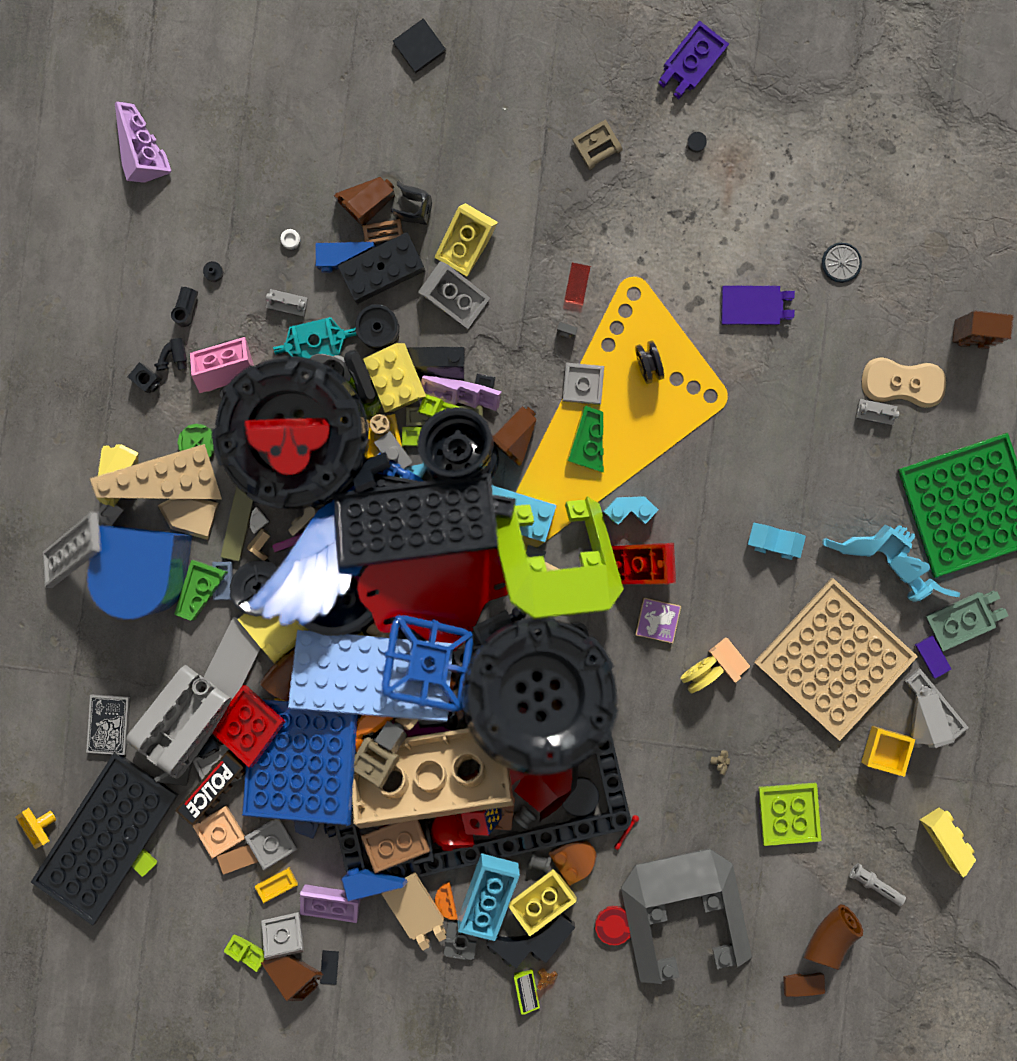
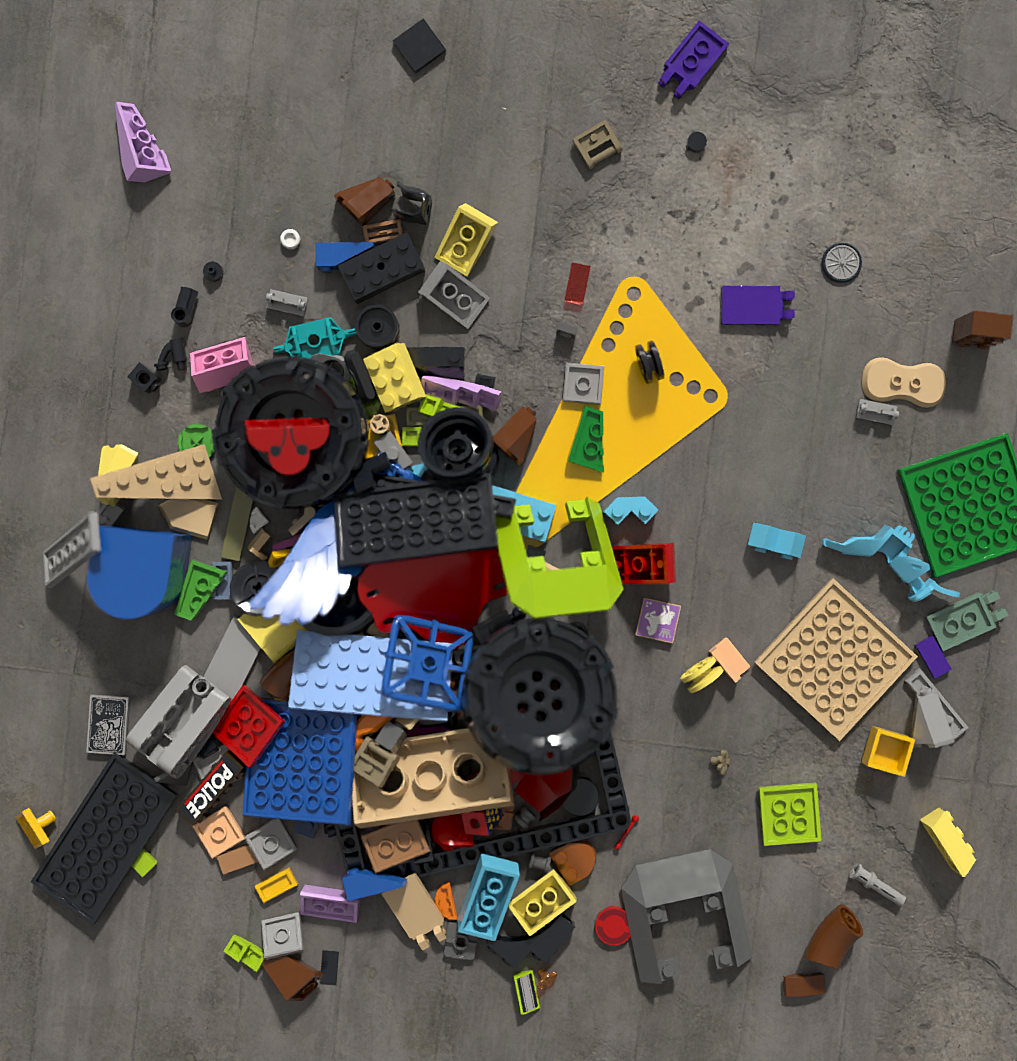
(278, 557): none -> yellow tile

